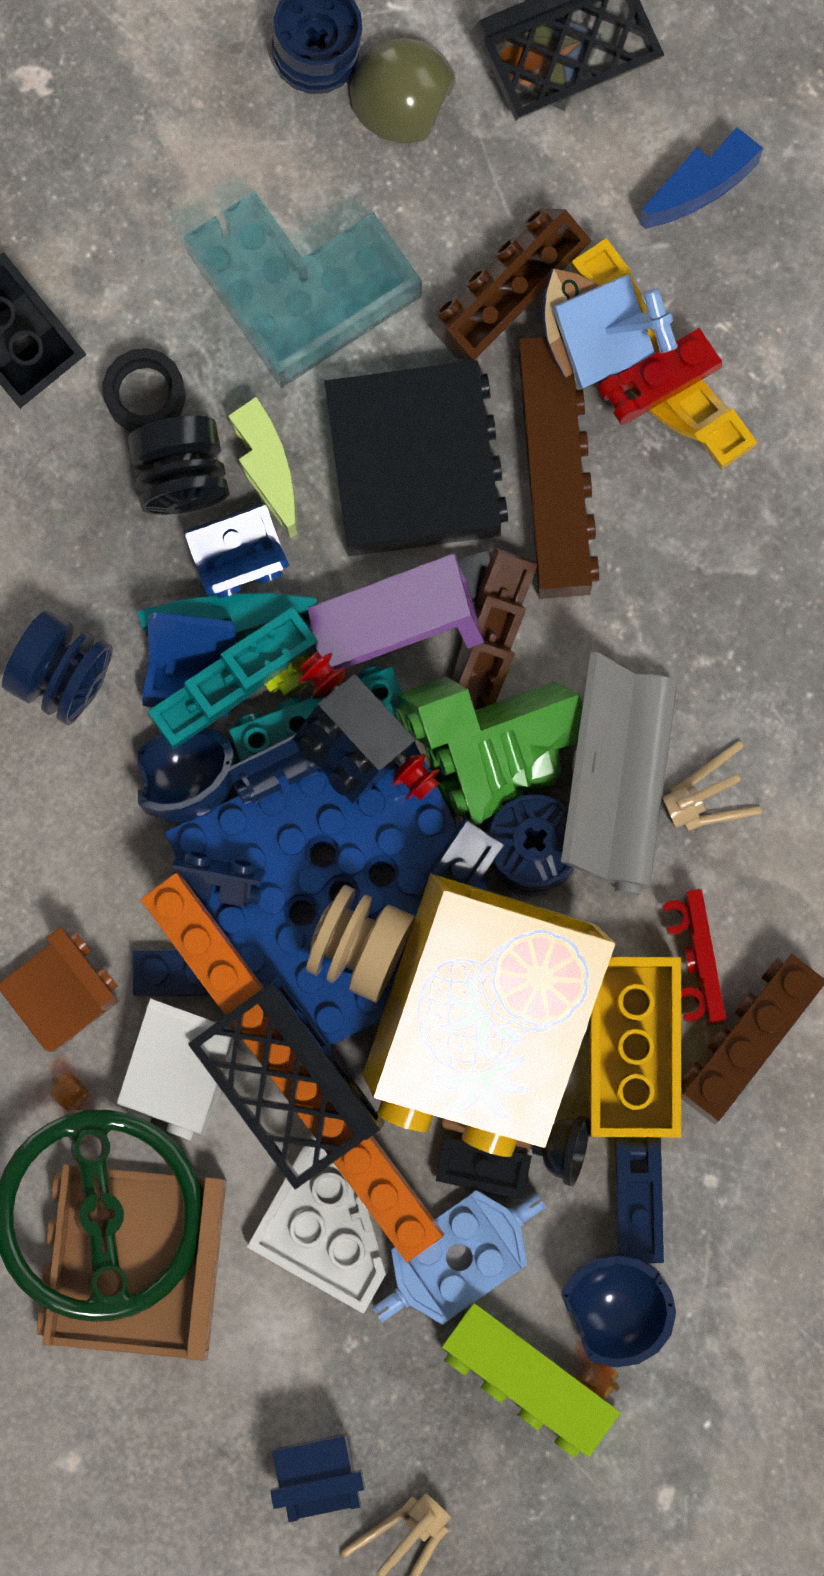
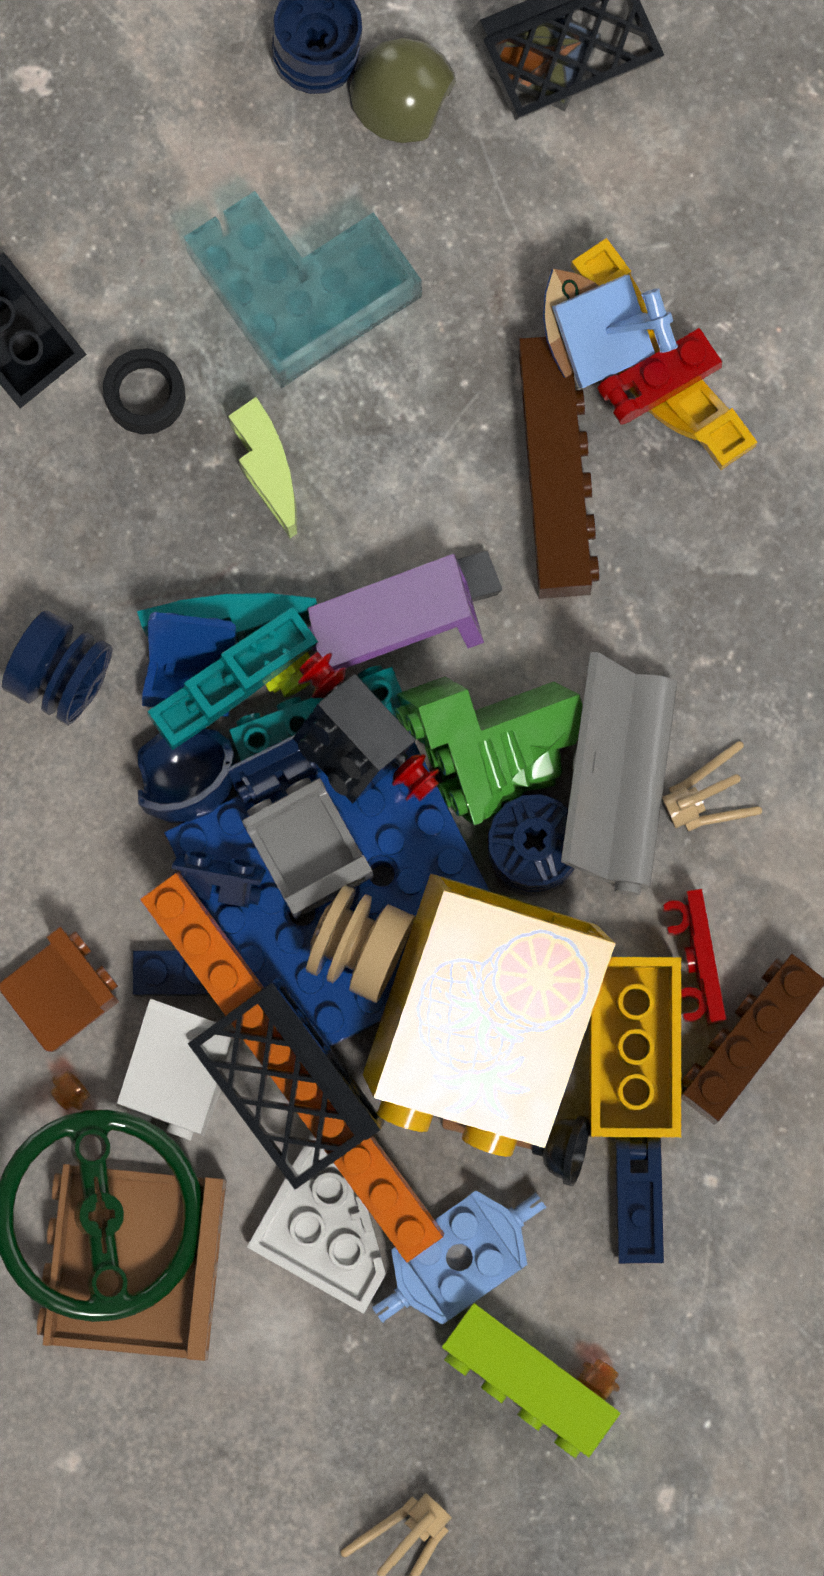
(178, 465): black wheel -> none
(236, 551): bracket -> none
(306, 846): none -> light grey panel
(316, 1478): dark blue plate -> none
(415, 458): black brick -> none
(464, 856): plate -> none
(483, 1171): black plate -> none
(499, 614): reddish brown slope -> none
(509, 283): reddish brown brick -> none
(620, 1309): dark blue cylinder -> none
(702, 180): blue slope -> none

